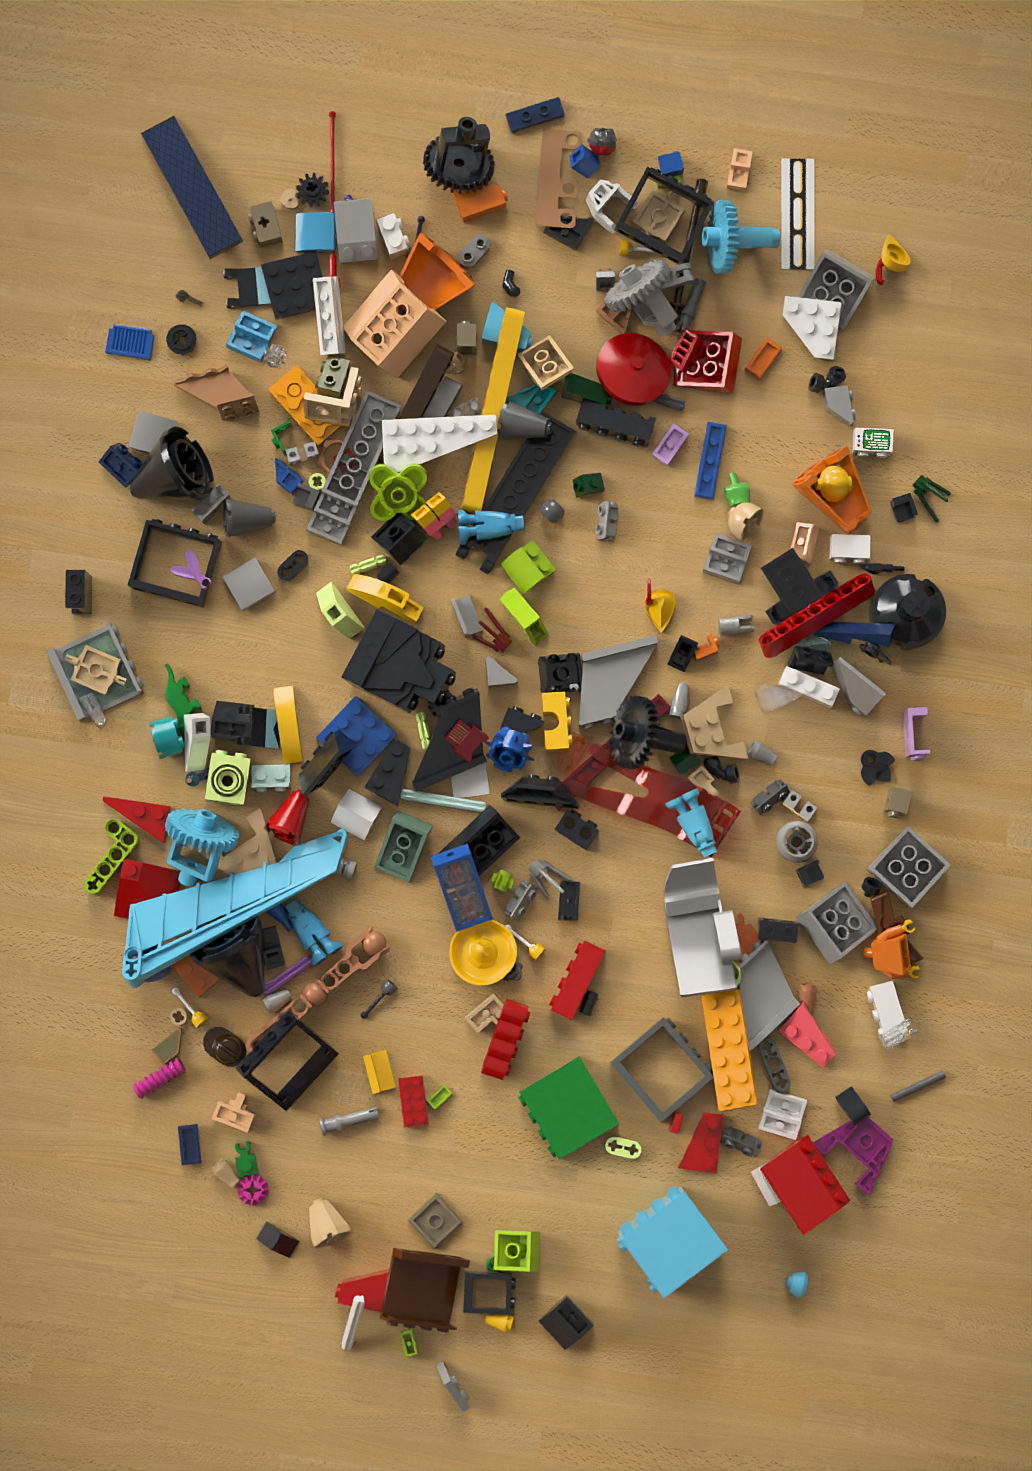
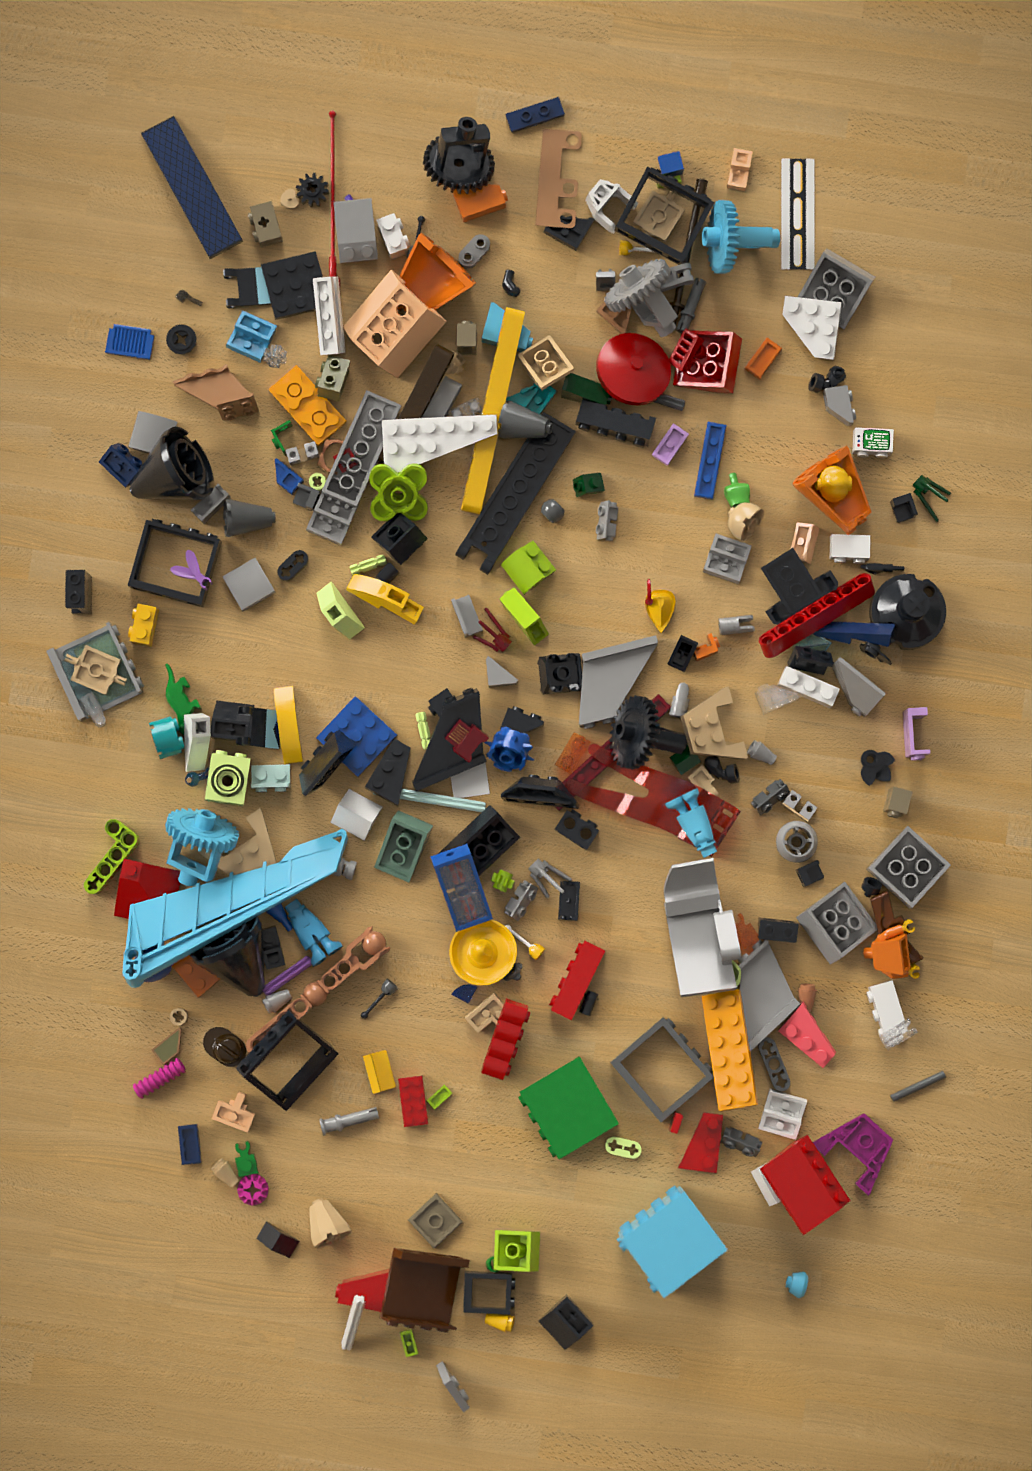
(144, 625): none -> yellow brick
(145, 815): red wing -> none
(198, 1018): hinge -> none
(289, 818): red cone -> none
(315, 232): dark azure slope -> none
(332, 409): tan bracket -> none
(399, 664): black panel -> none
(444, 515): hips -> none
(465, 992): none -> clear blue tile
(487, 525): dark azure piece -> none
(555, 705): yellow arch -> none
(584, 161): blue panel -> none
(602, 141): dark grey piece -> none
(853, 1105): black beam -> none
(893, 258): yellow piece -> none

